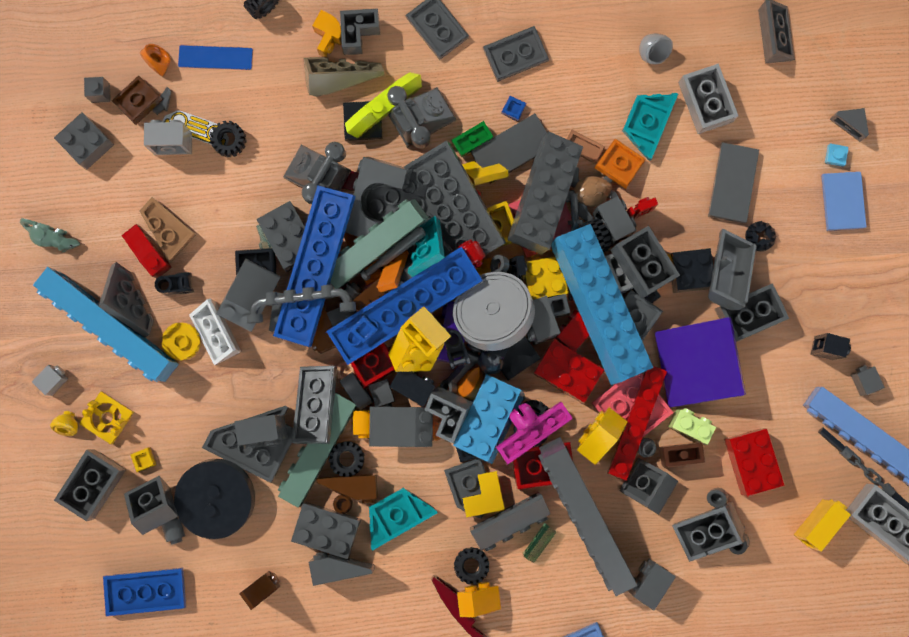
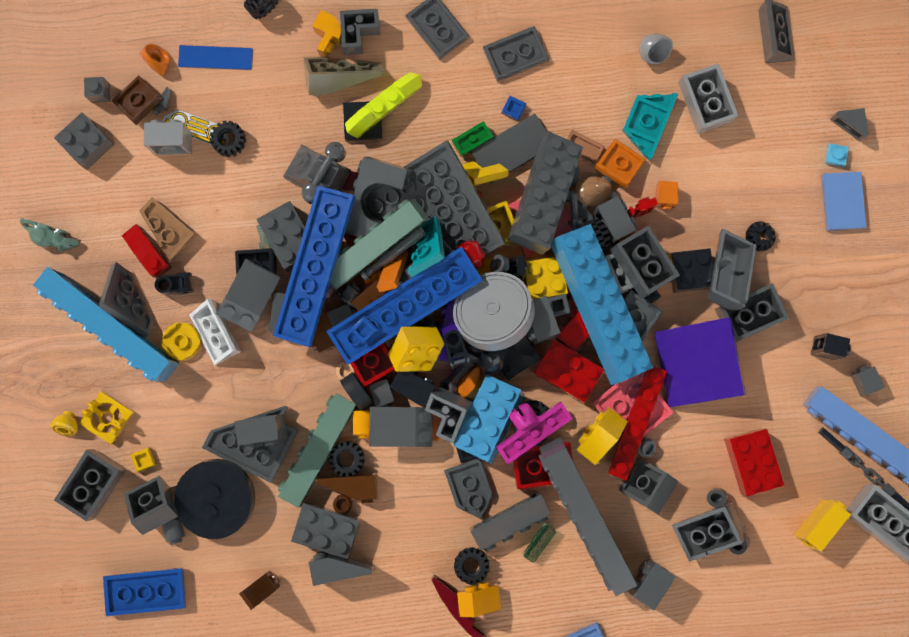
(50, 379): light grey brick -> none
(291, 297): dark grey bar -> none
(314, 405): dark grey tile -> none
(396, 515): teal wing -> none
(418, 115): dark grey piece -> none
(425, 331): yellow brick -> none
(490, 498): yellow tile -> none
(667, 195): none -> orange brick
(682, 454): copper brick -> none
(691, 426): yellowish green brick -> none
(733, 183): dark grey tile -> none

